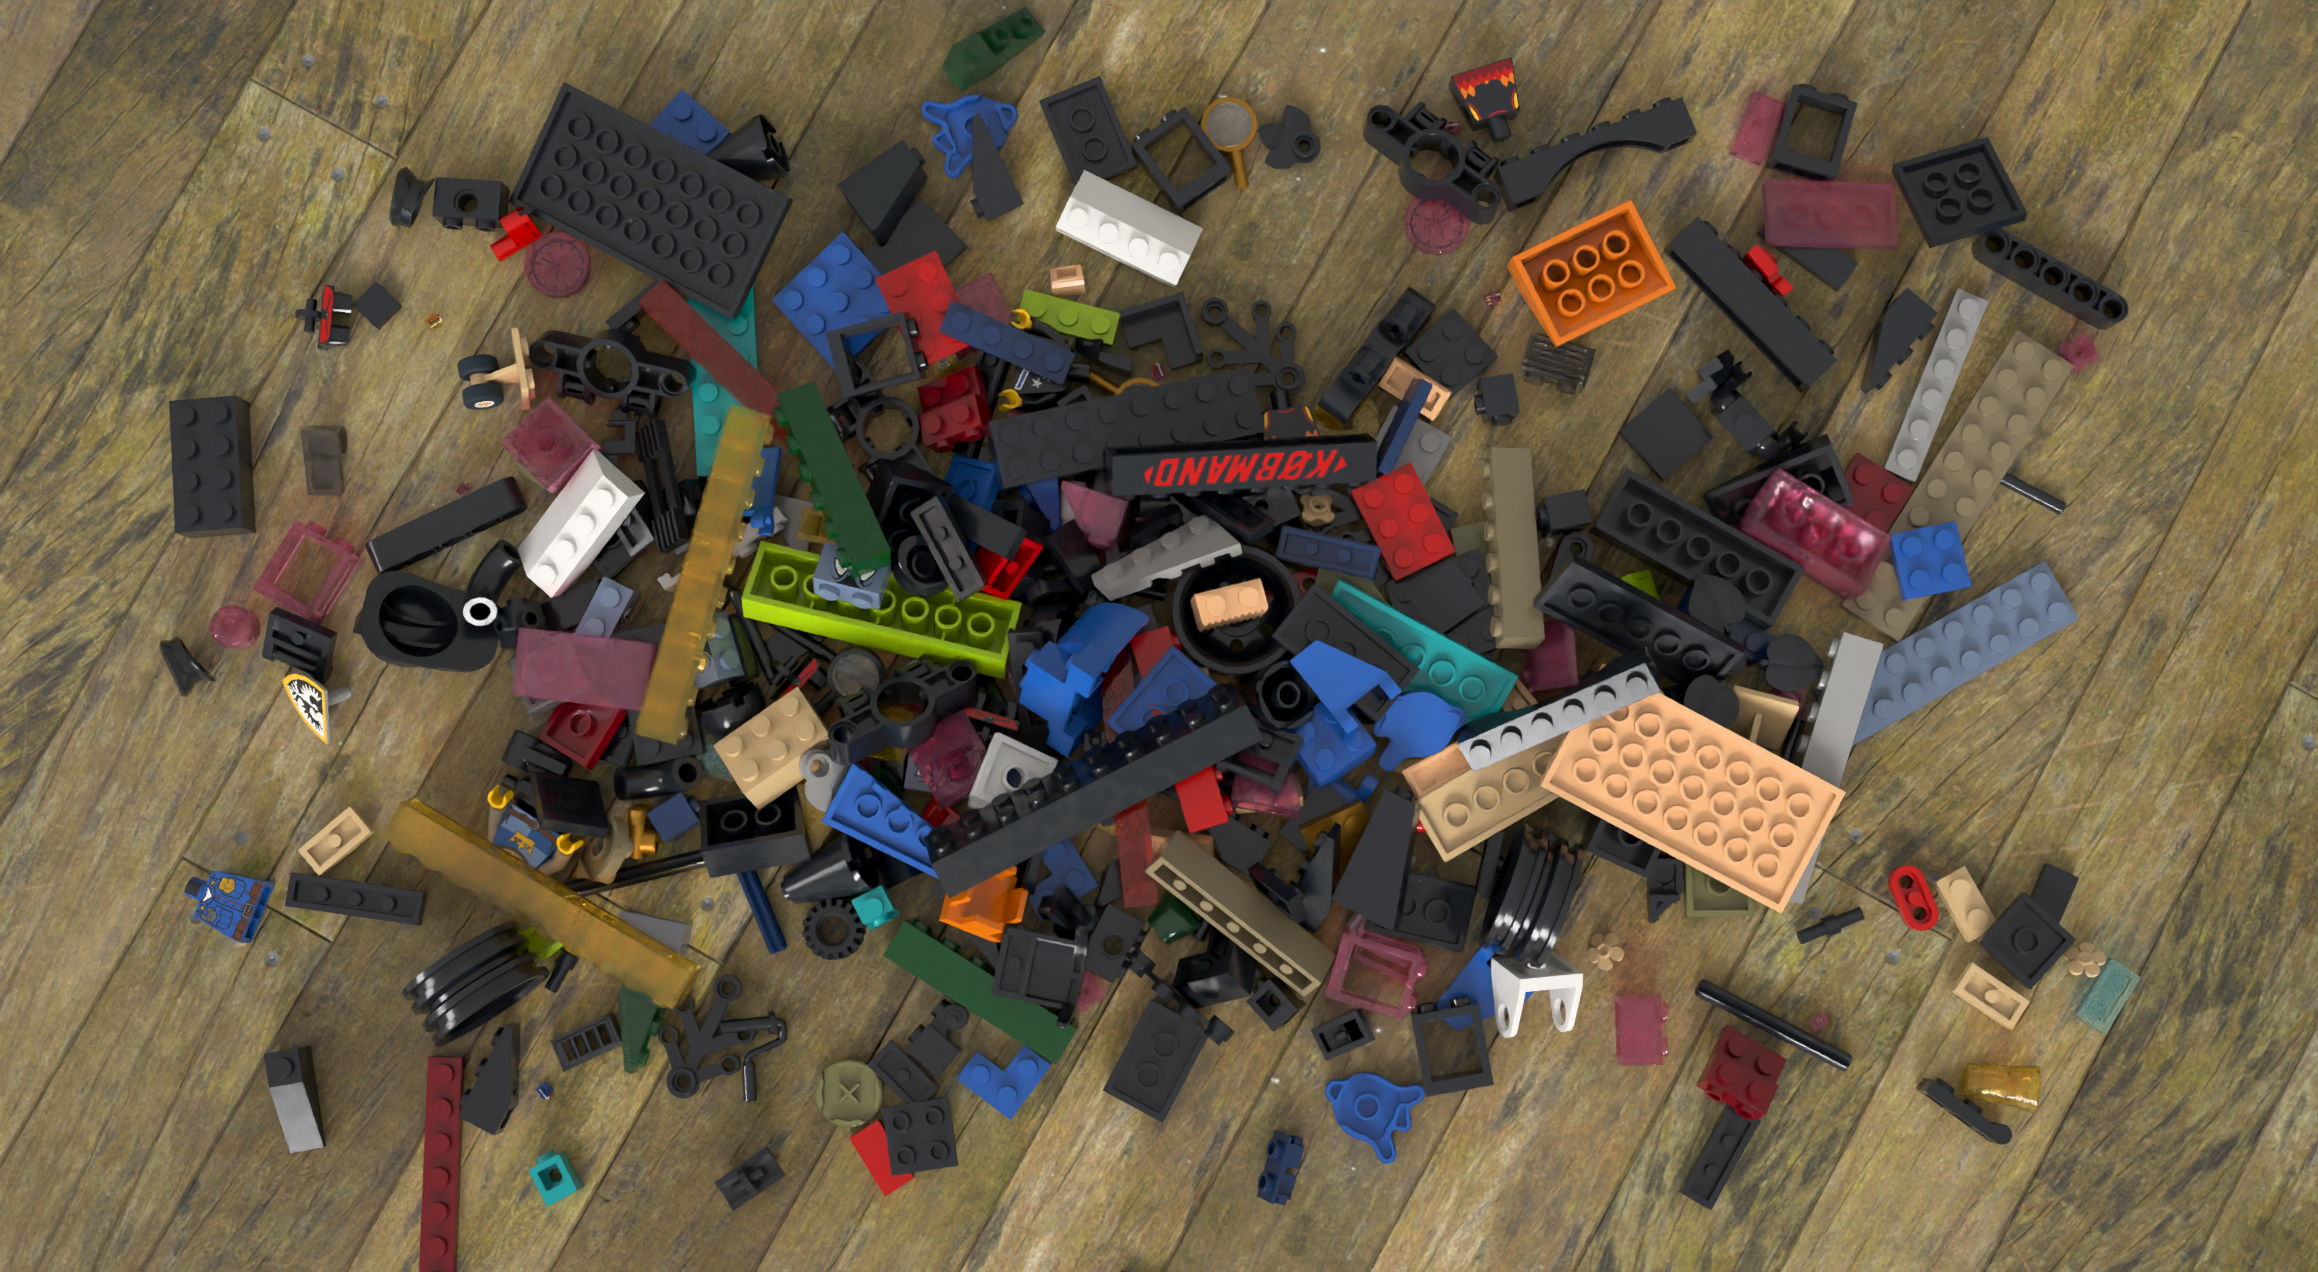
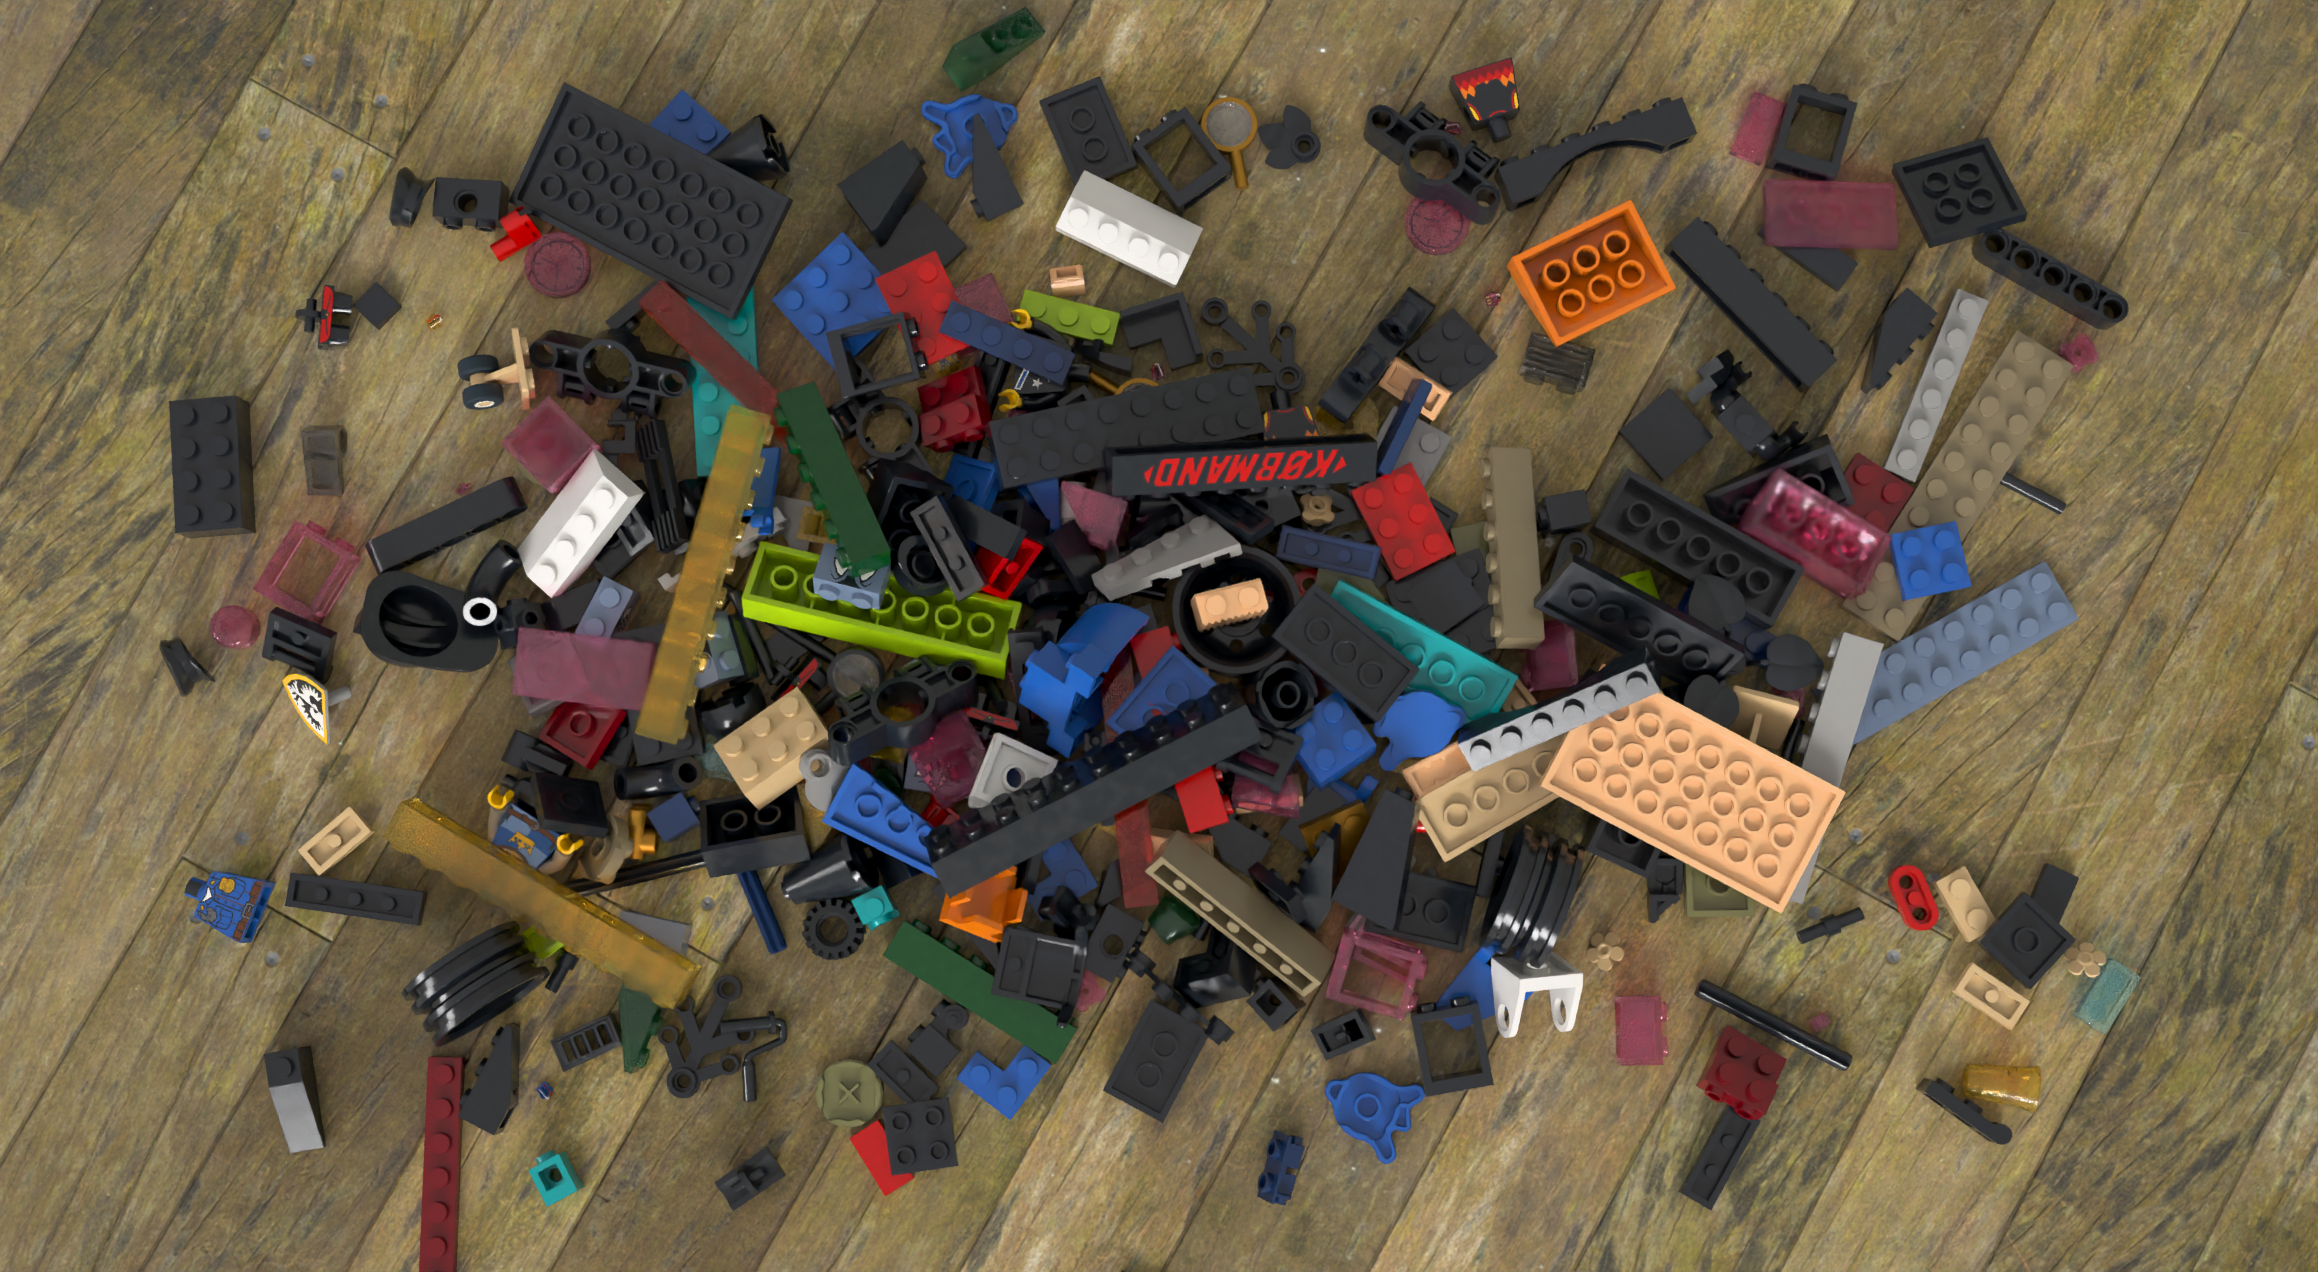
(1340, 679): blue flag -> none
(1497, 400): black brick -> none
(1765, 264): red plate -> none

